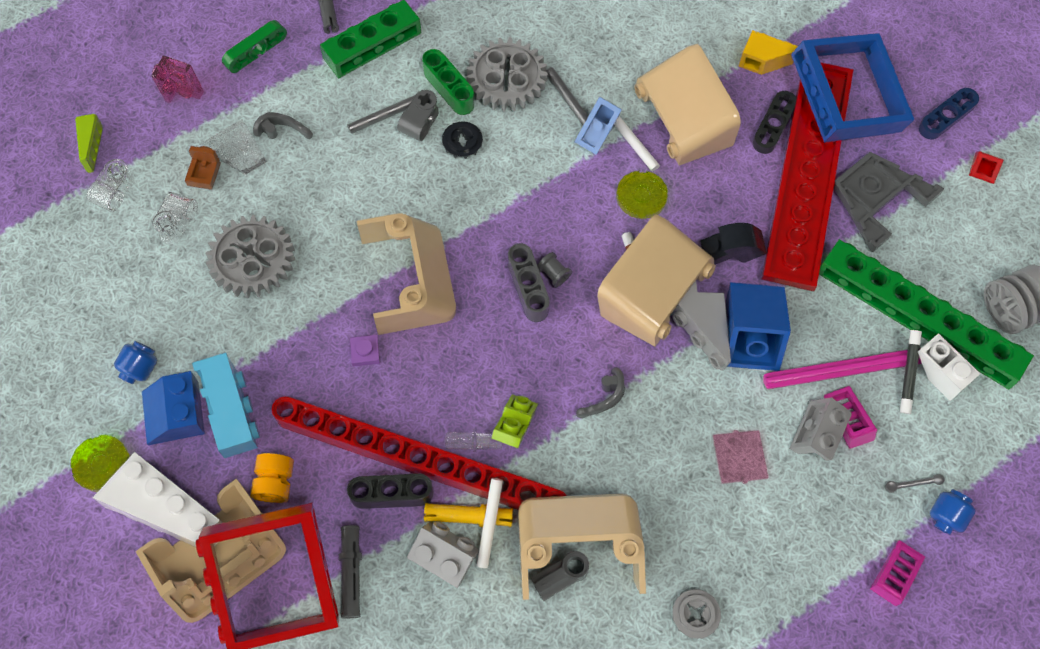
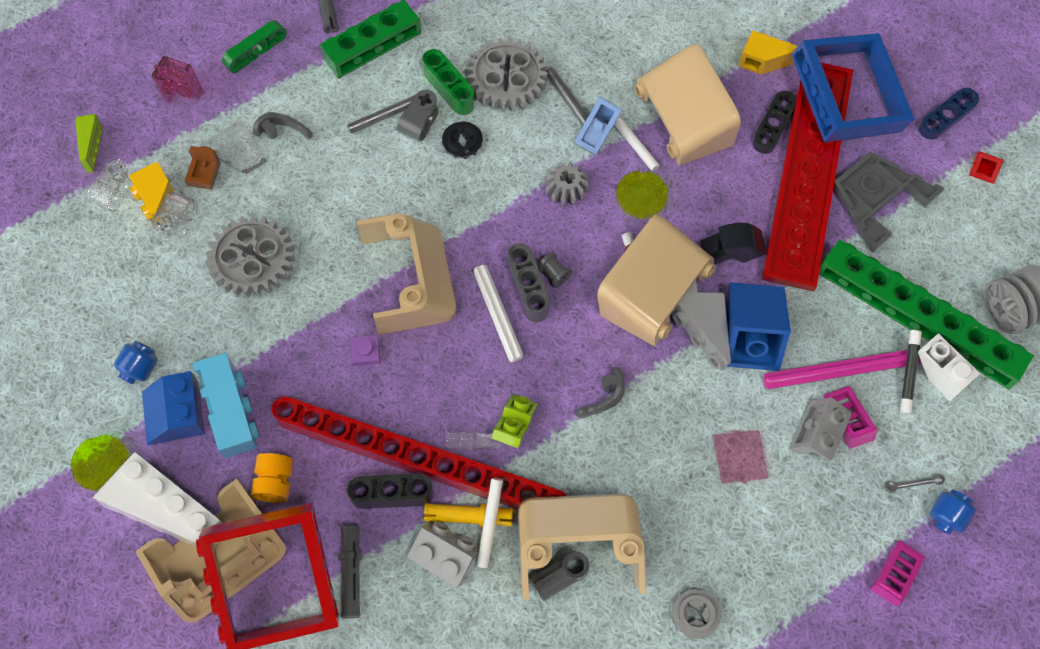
(150, 186): none -> yellow slope
(498, 313): none -> white axle
(566, 183): none -> light grey gear

